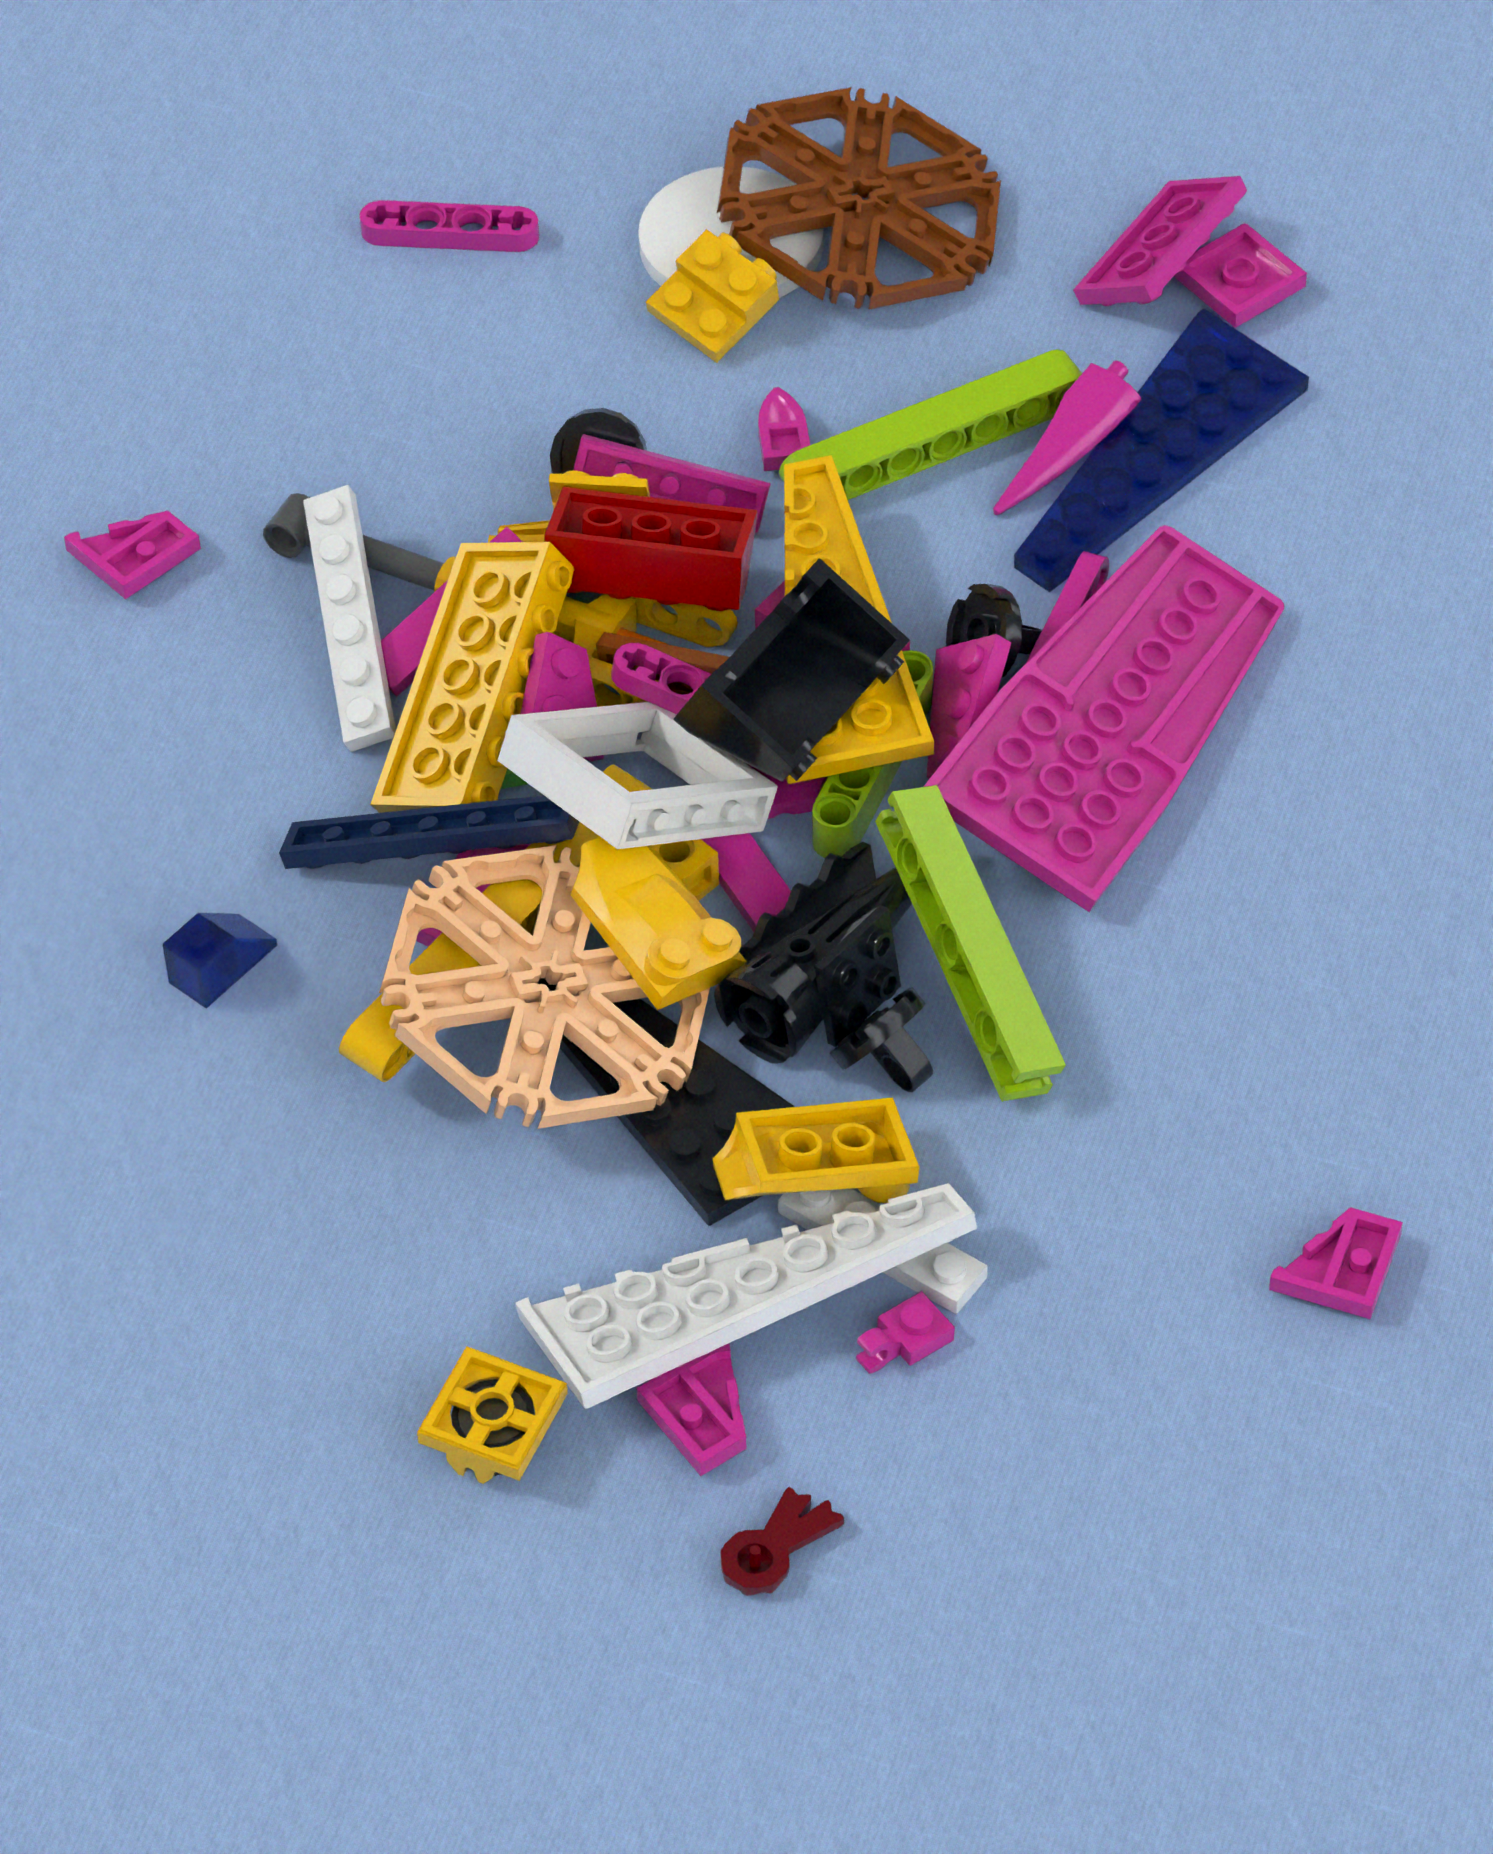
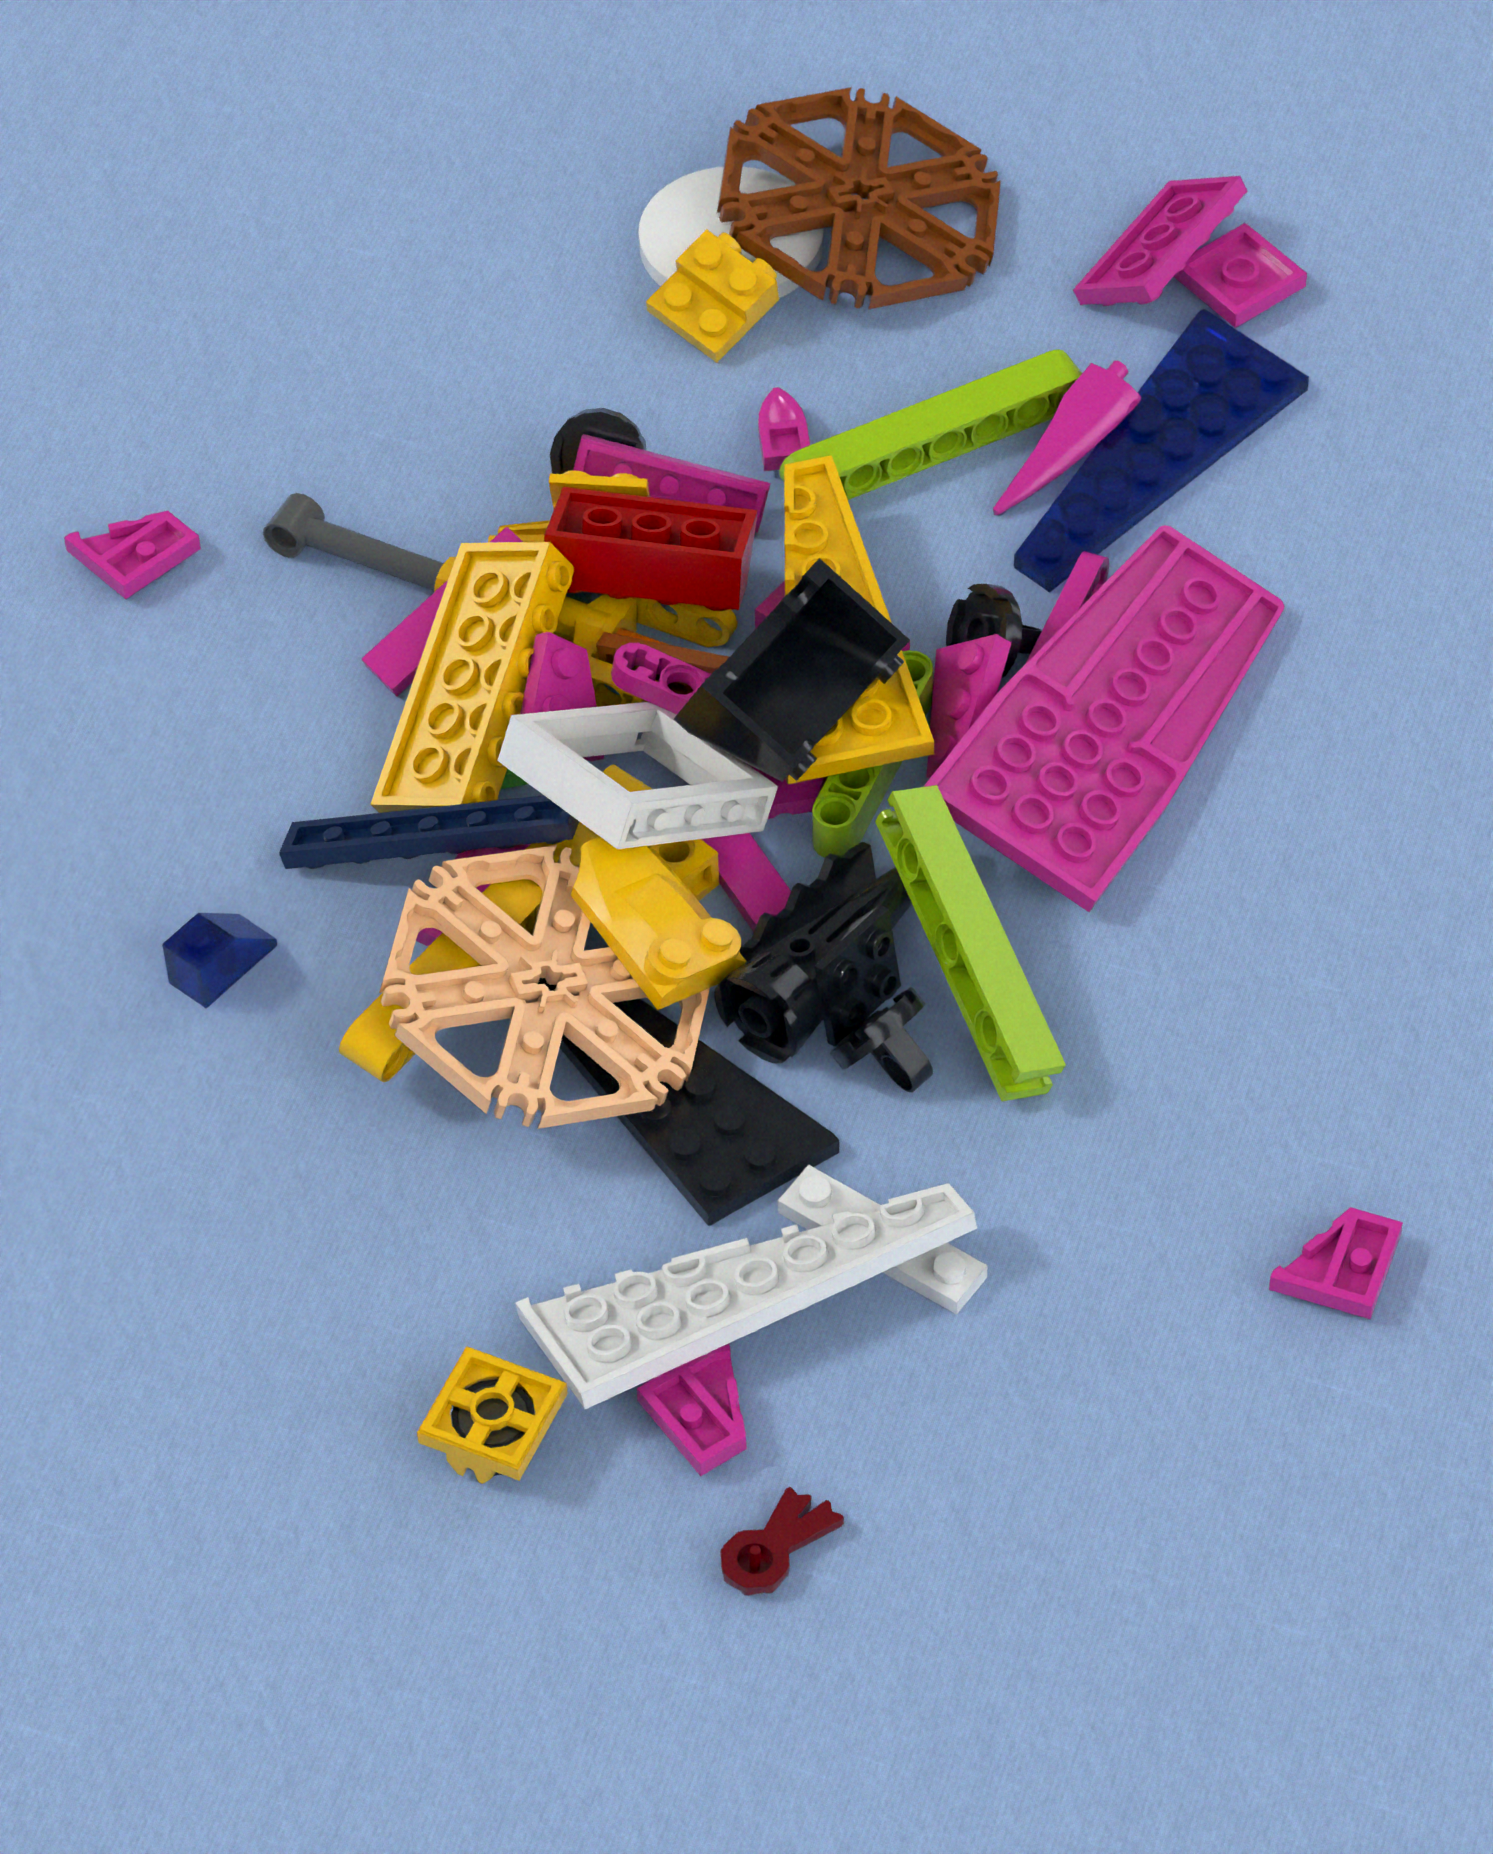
(349, 618): white plate -> none
(448, 232): dark pink beam -> none
(818, 1150): yellow slope -> none
(907, 1331): dark pink plate -> none

